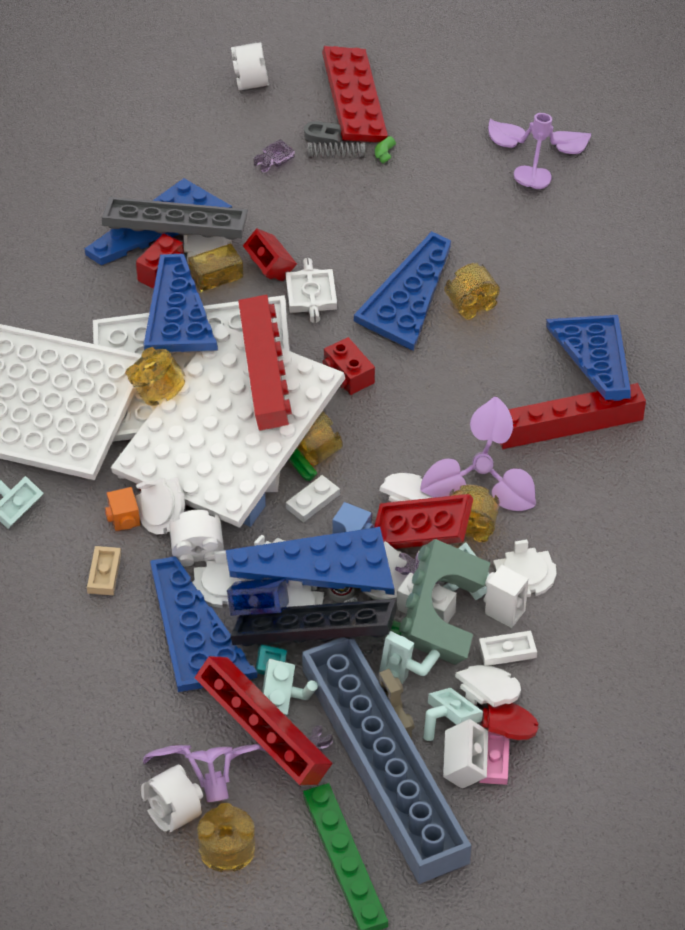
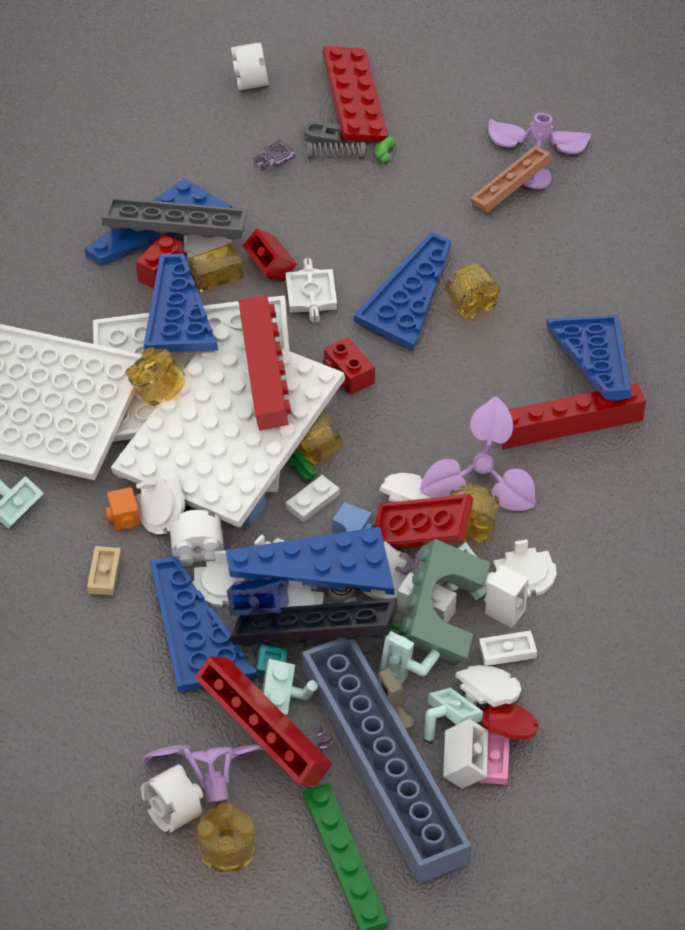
(511, 178): none -> nougat plate

